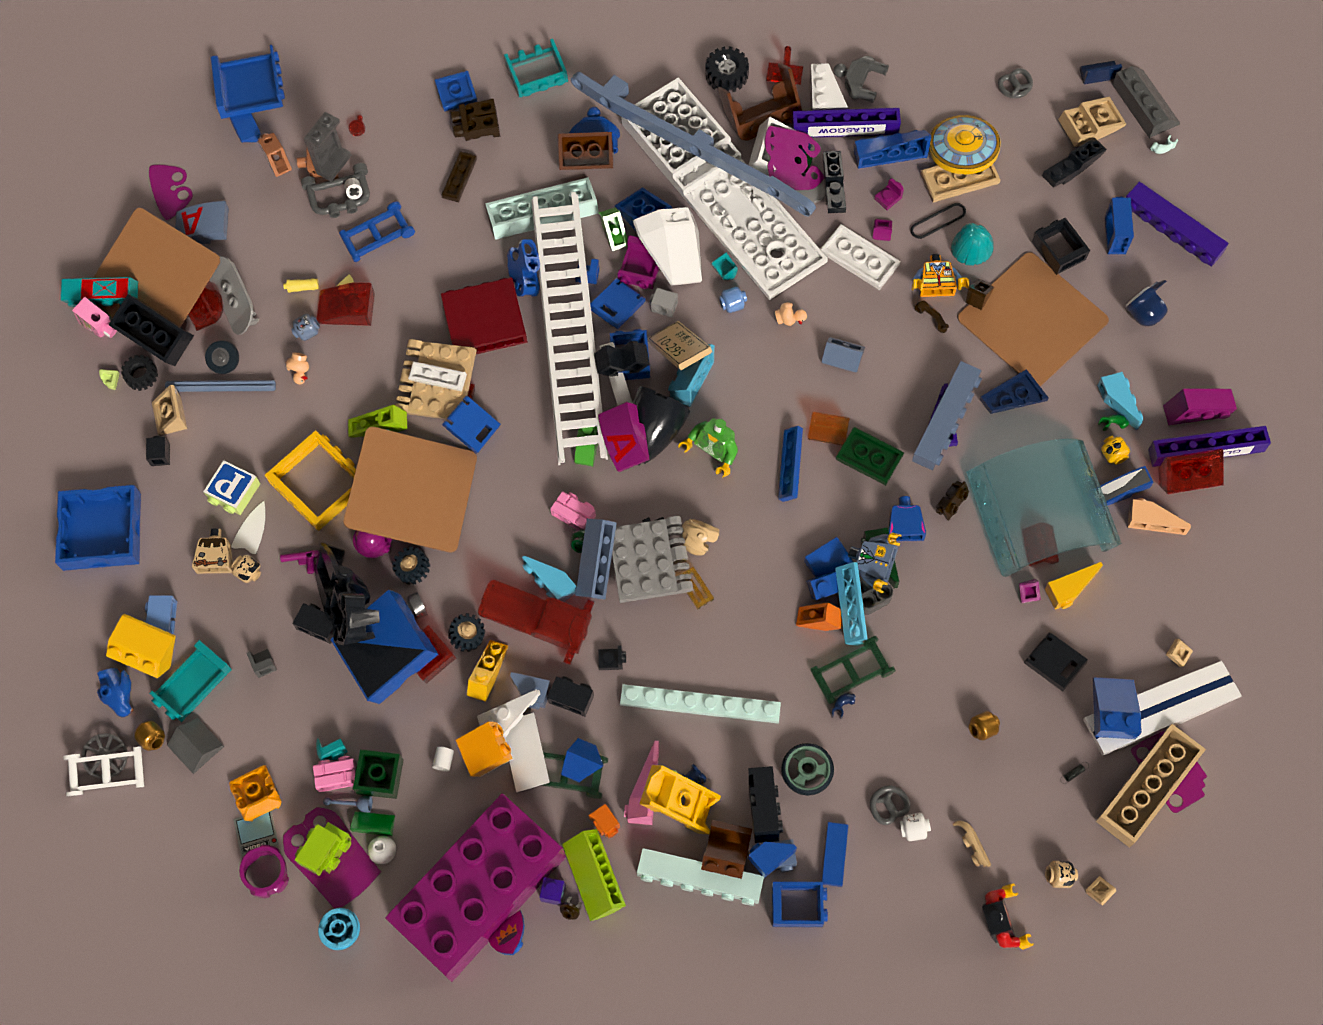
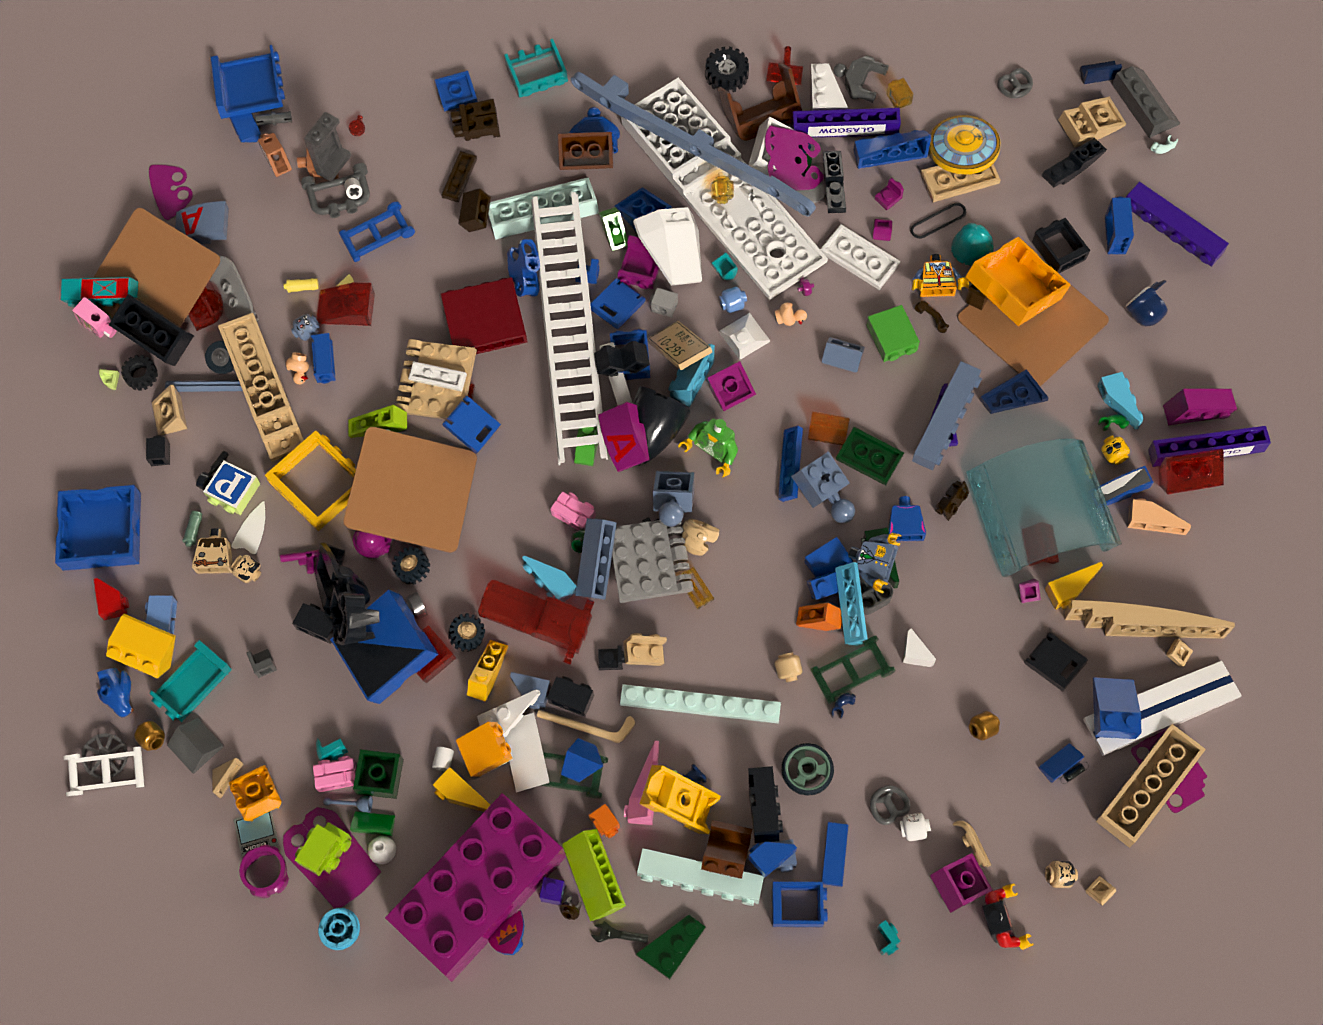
(110, 601): none -> red slope
(192, 528): none -> sand green piece
(204, 478): none -> black piece
(223, 775): none -> tan slope
(261, 386): none -> tan slope
(273, 118): none -> dark grey pin
(323, 358): none -> blue window
(457, 791): none -> yellow slope
(474, 210): none -> dark brown brick
(608, 932): none -> pearl dark grey piece
(616, 737): none -> tan piece
(644, 649): none -> tan bracket
(672, 947): none -> dark green wing
(673, 496): none -> sand blue brick
(722, 189): none -> clear yellow head
(731, 386): none -> magenta slope
(744, 336): none -> white slope
(788, 667): none -> tan head
(805, 287): none -> magenta piece
(822, 481): none -> sand blue brick
(889, 933): none -> teal bracket
(893, 333): none -> bright green brick
(899, 93): none -> clear yellow brick
(916, 652): none -> white slope
(961, 882): none -> magenta slope
(1017, 281): none -> light orange tile
(1061, 762): none -> blue slope
(1146, 621): none -> tan slope

